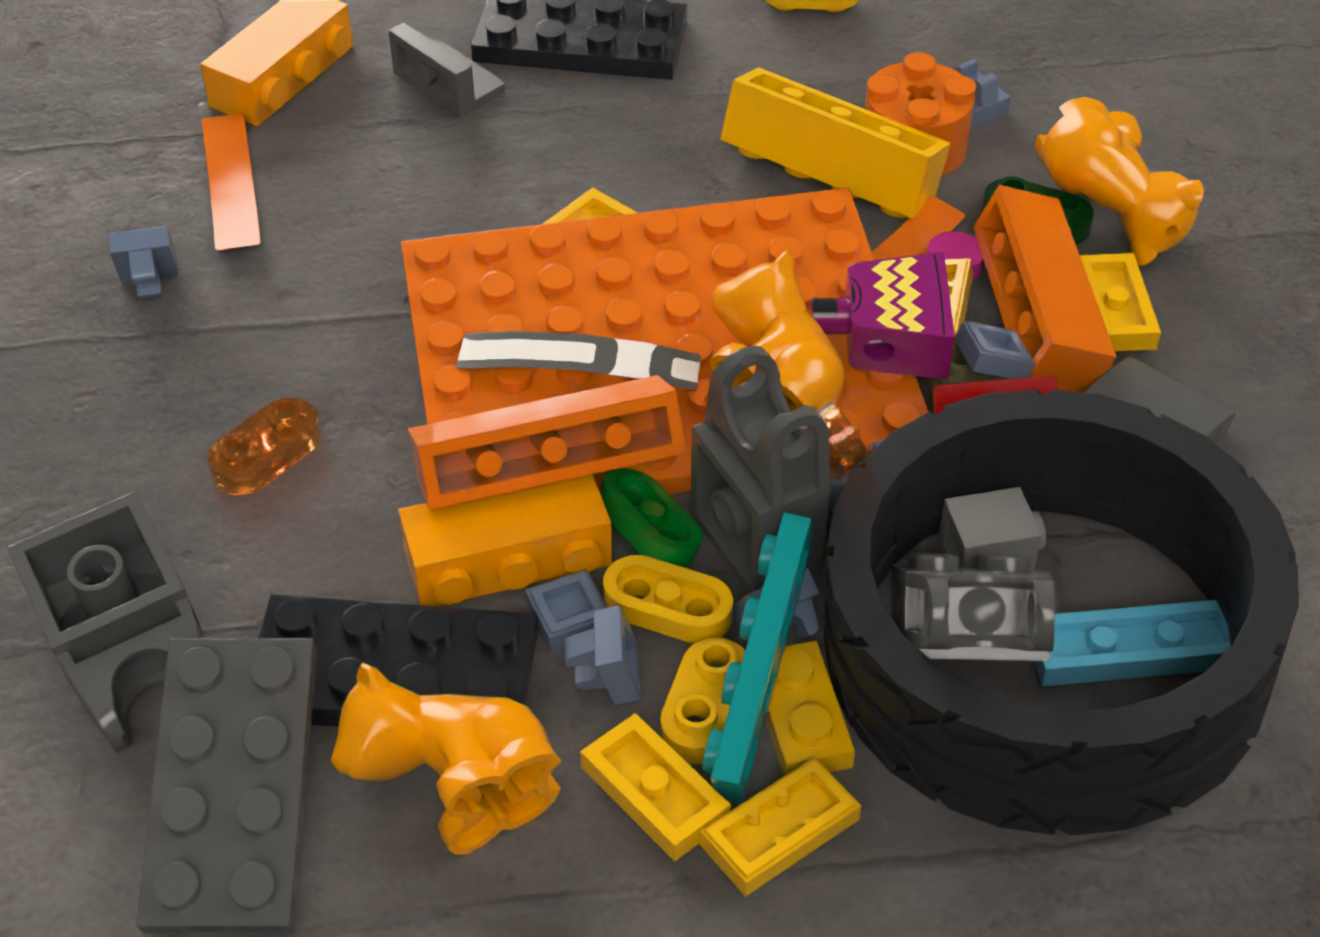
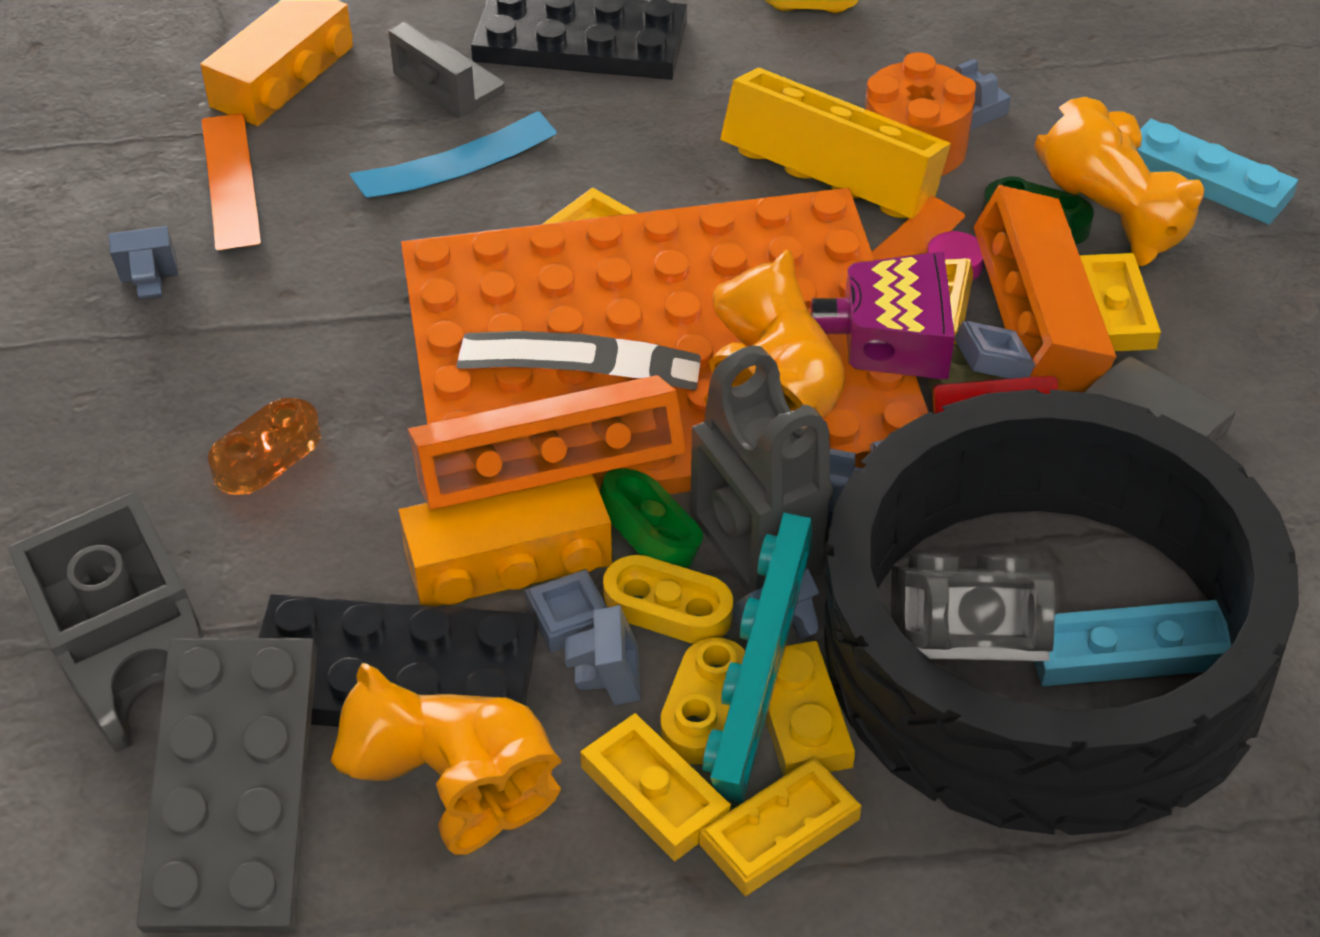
(457, 161): none -> dark azure sticker
(844, 443): clear orange plate -> none
(991, 525): light grey brick -> none
(1226, 176): none -> medium azure plate

